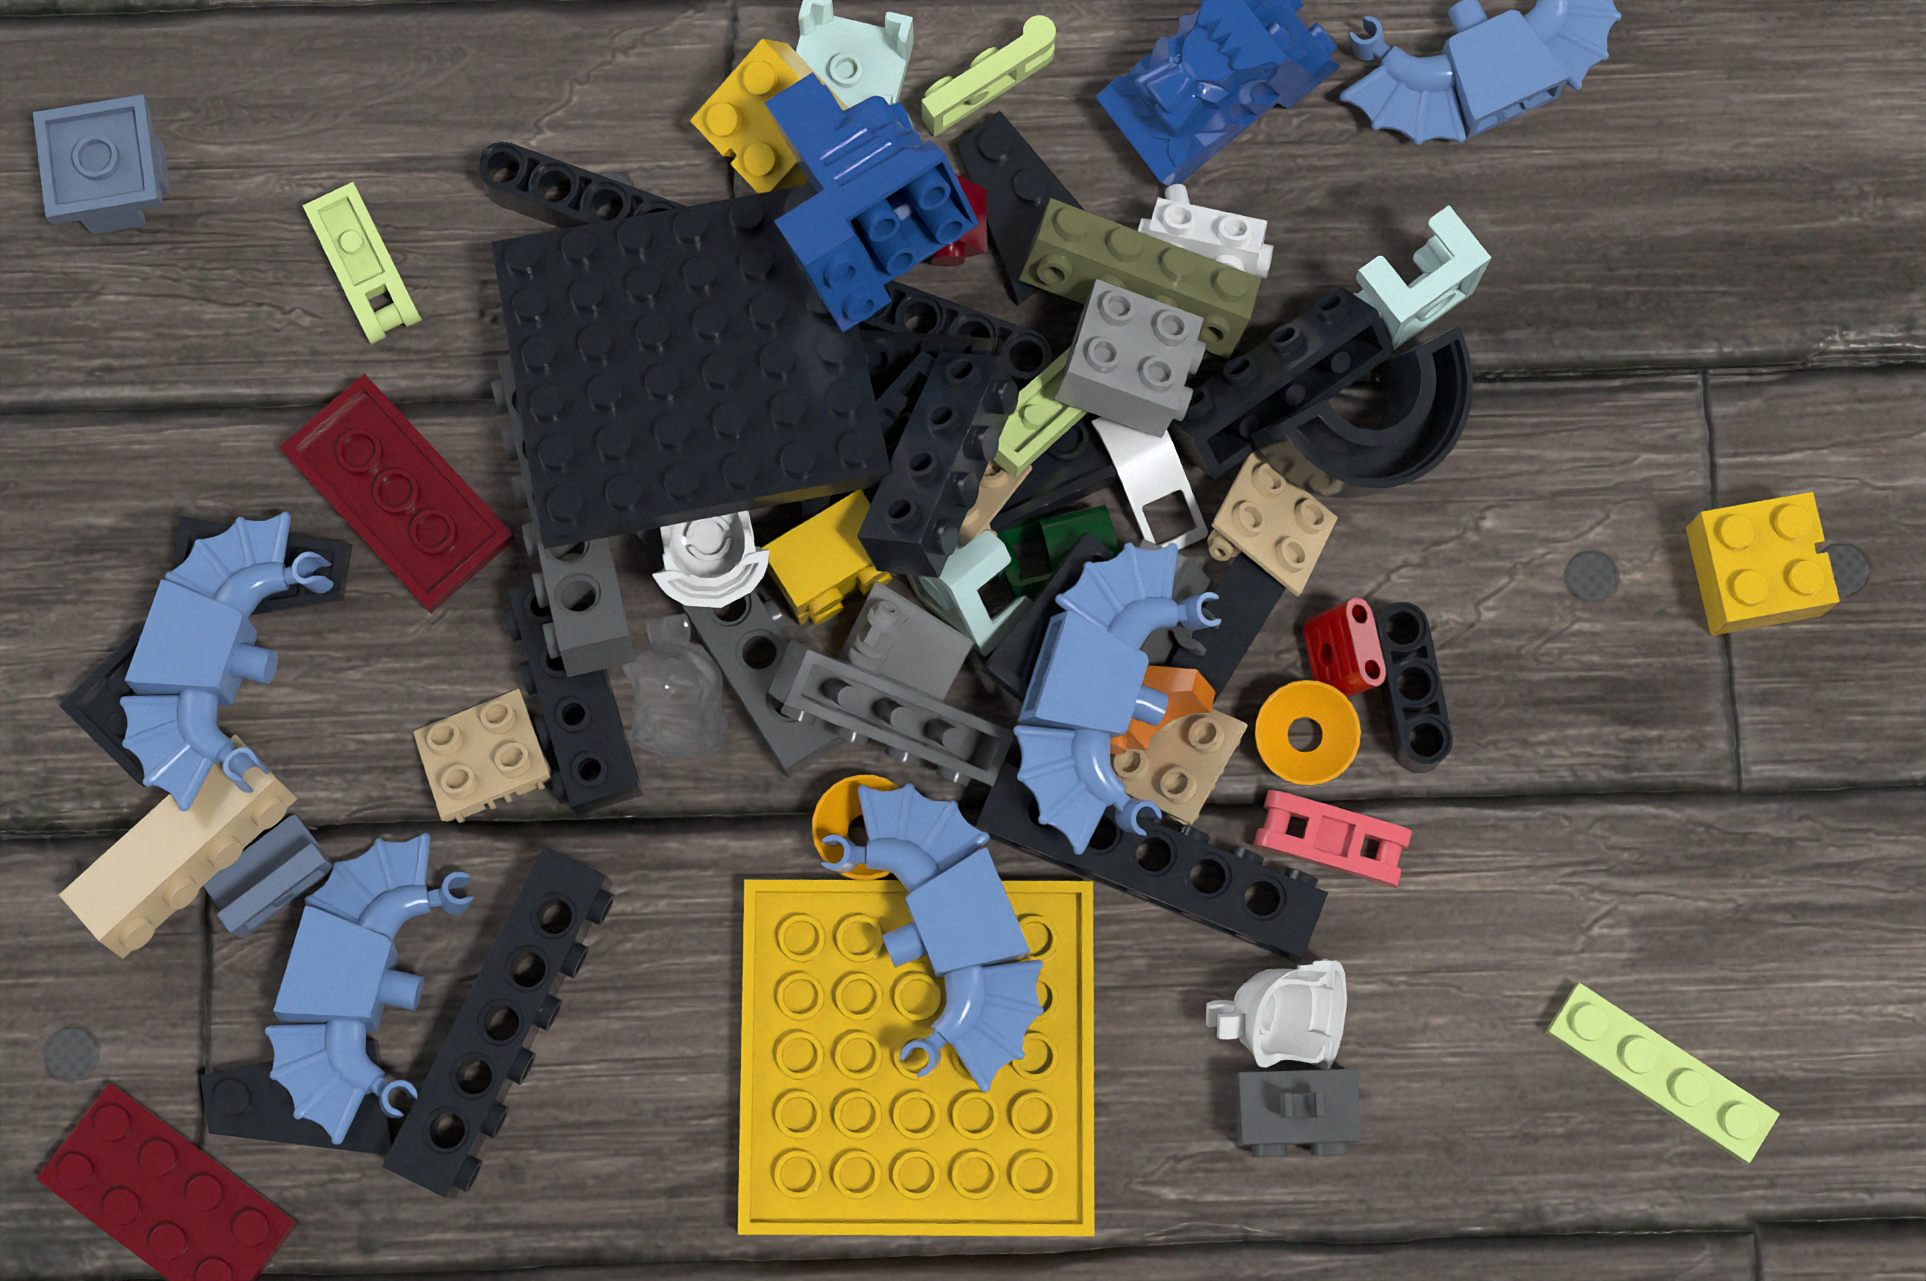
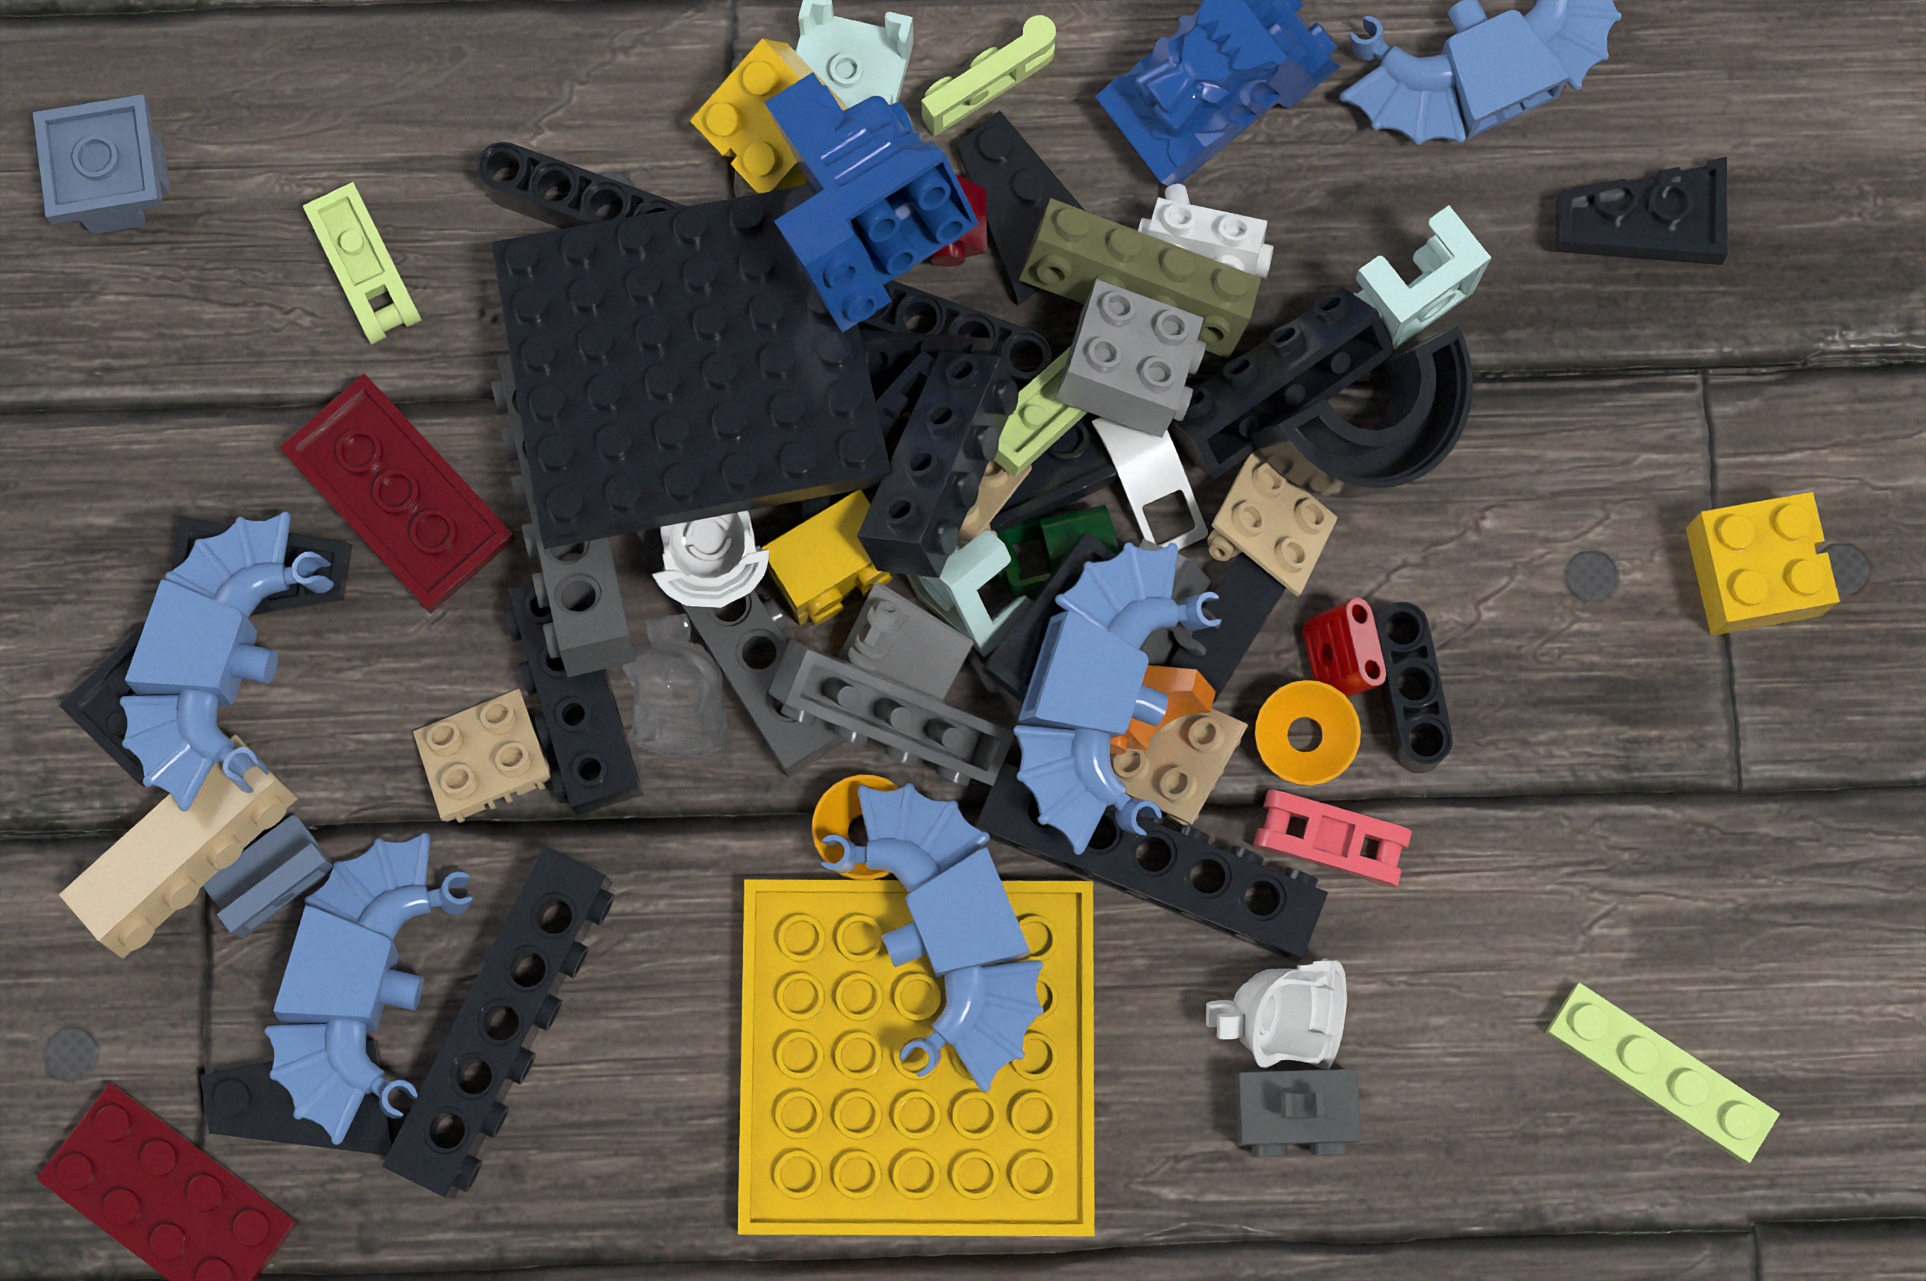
(1654, 218): none -> black wing

